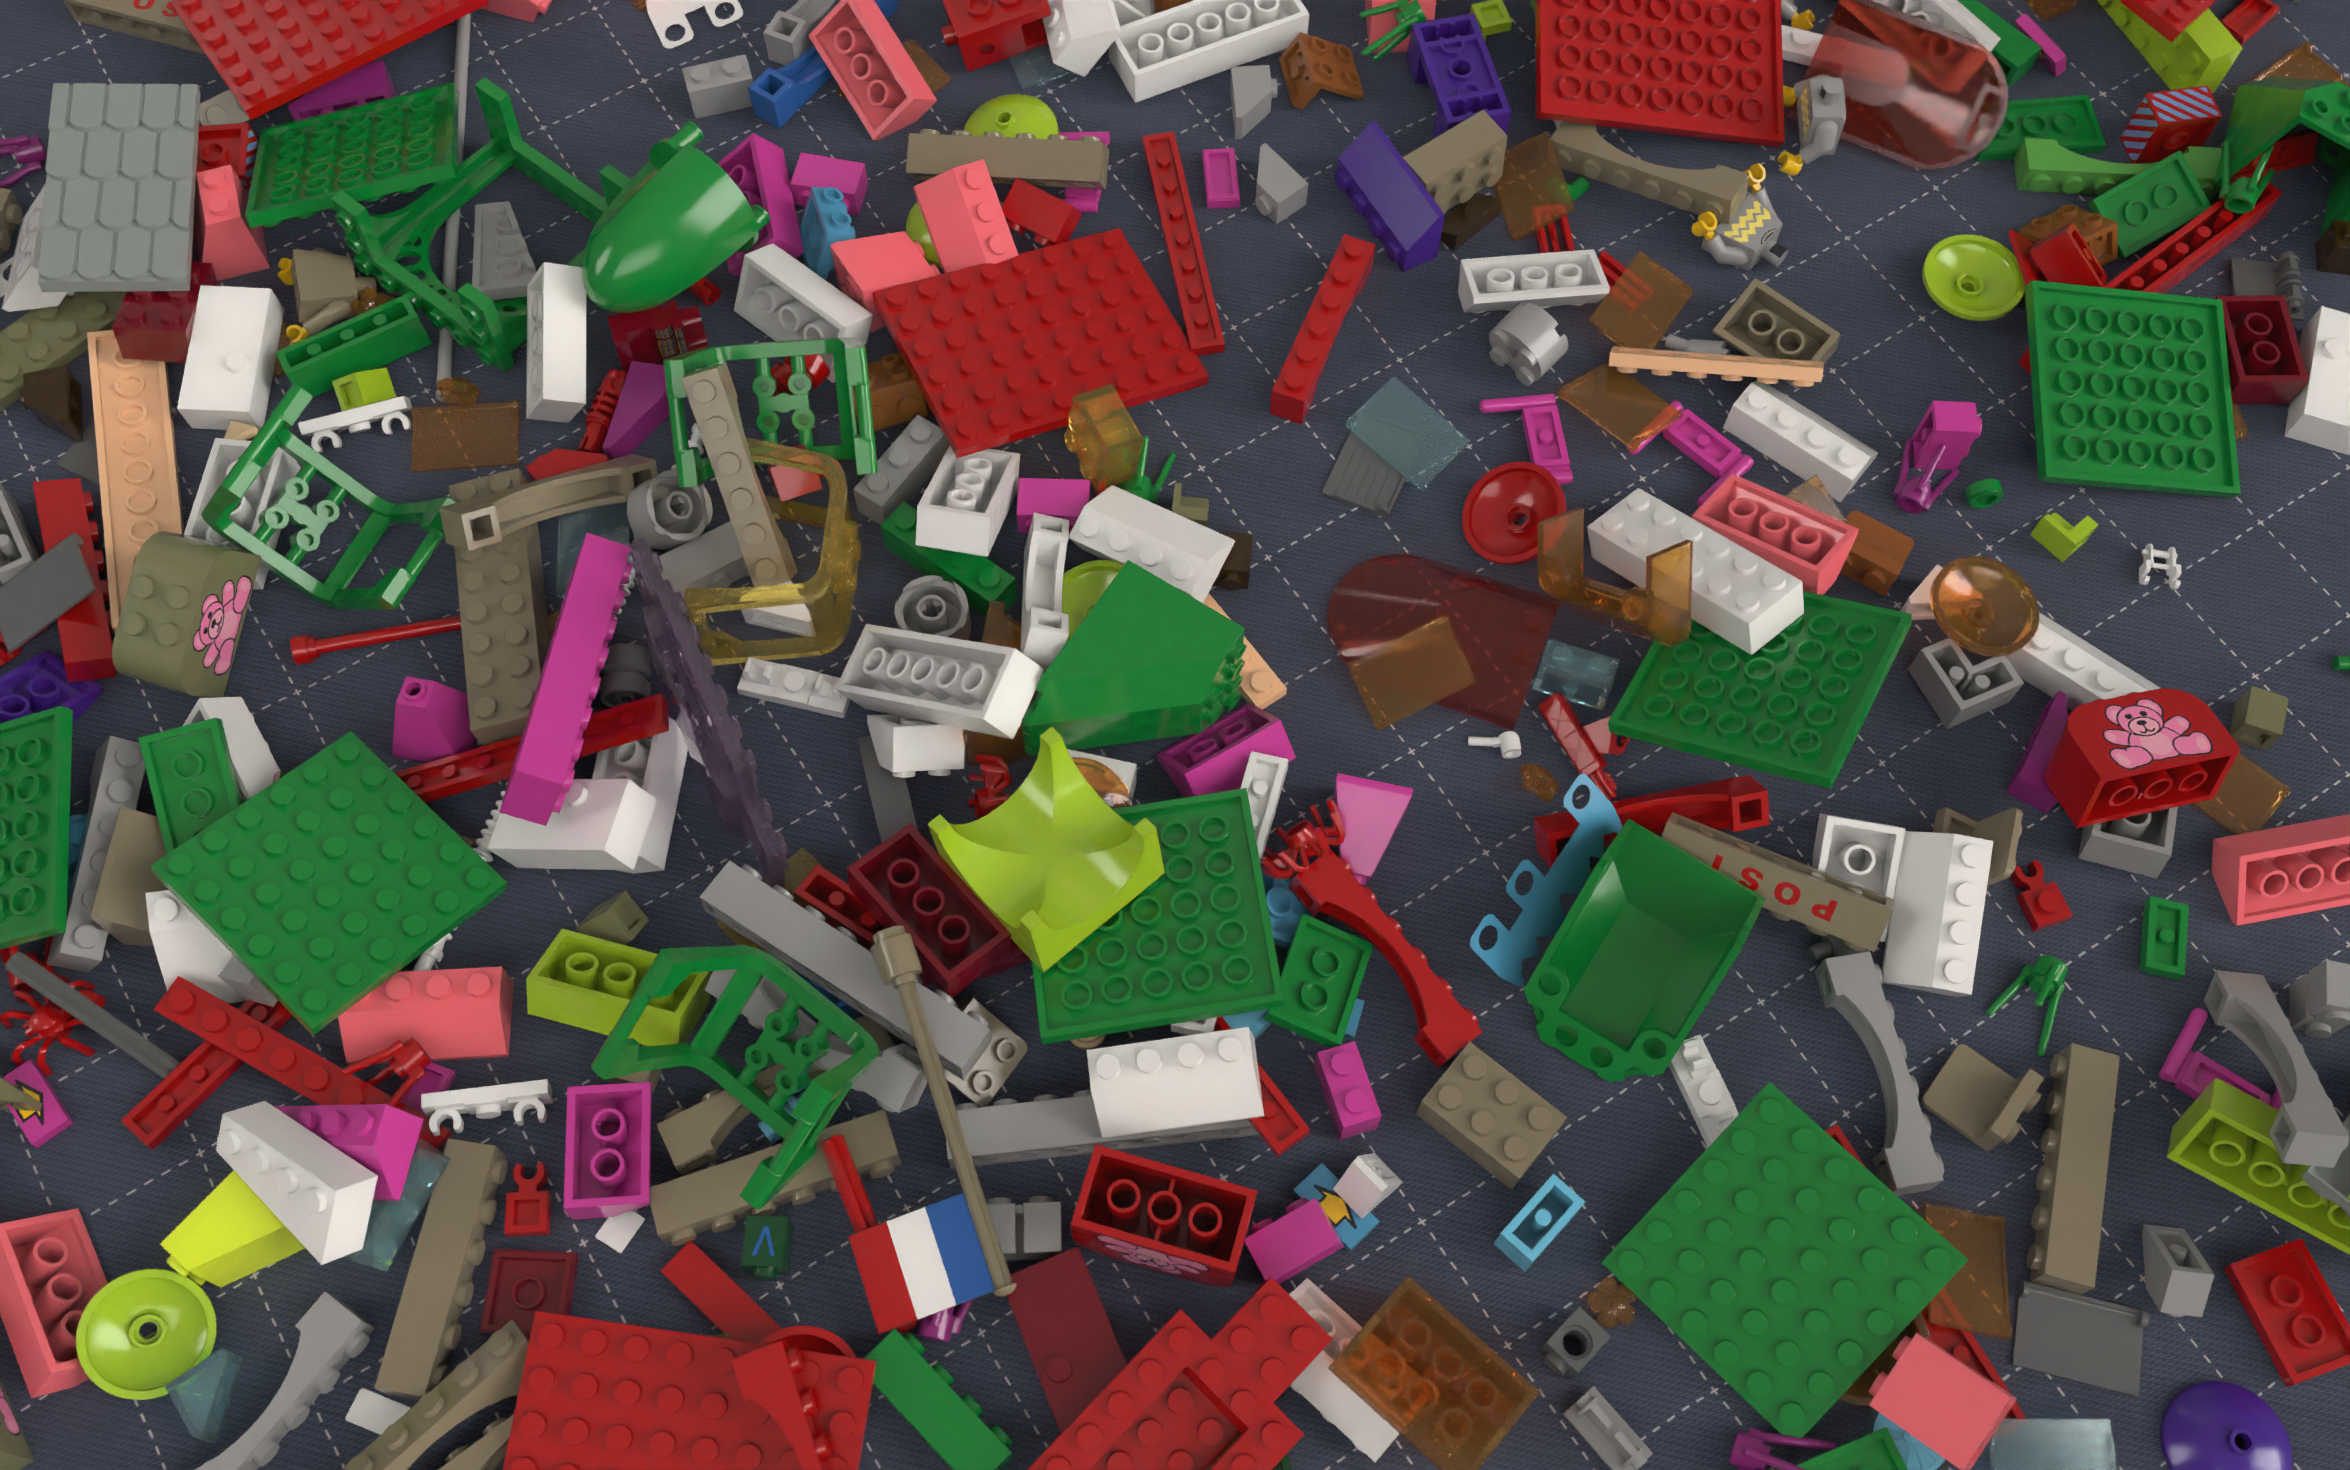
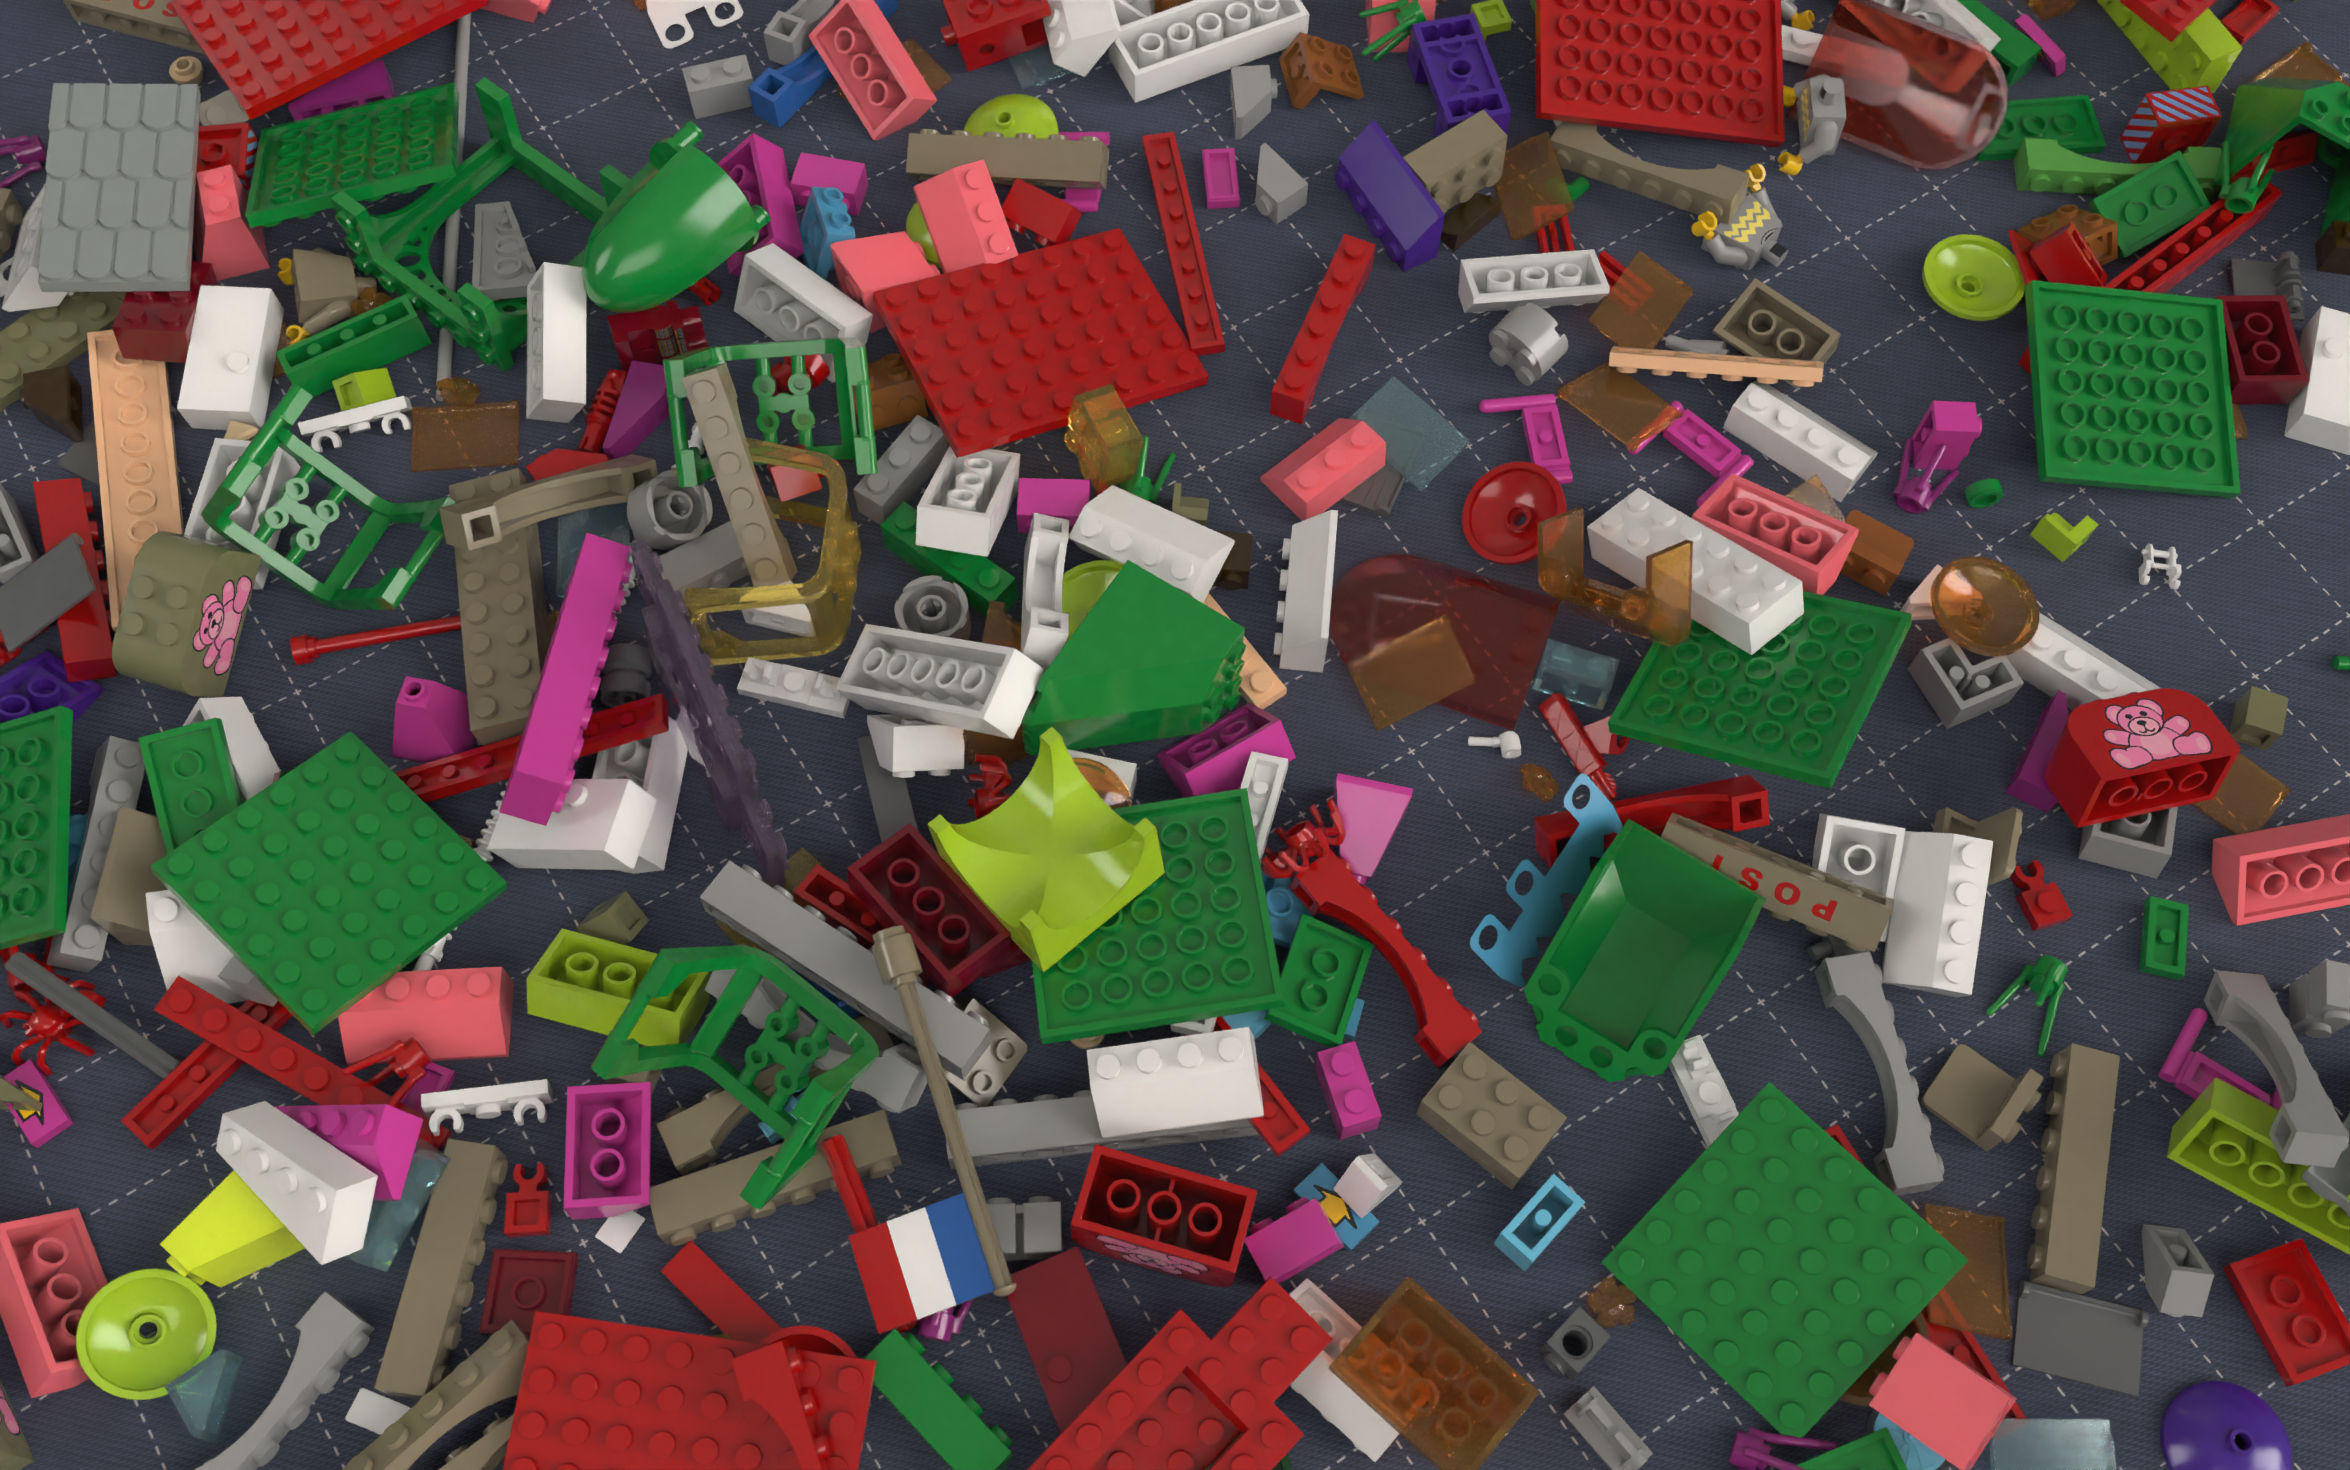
(186, 70): none -> tan plate
(767, 1247): dark green brick -> none
(1308, 593): none -> white slope
(1327, 467): none -> coral slope

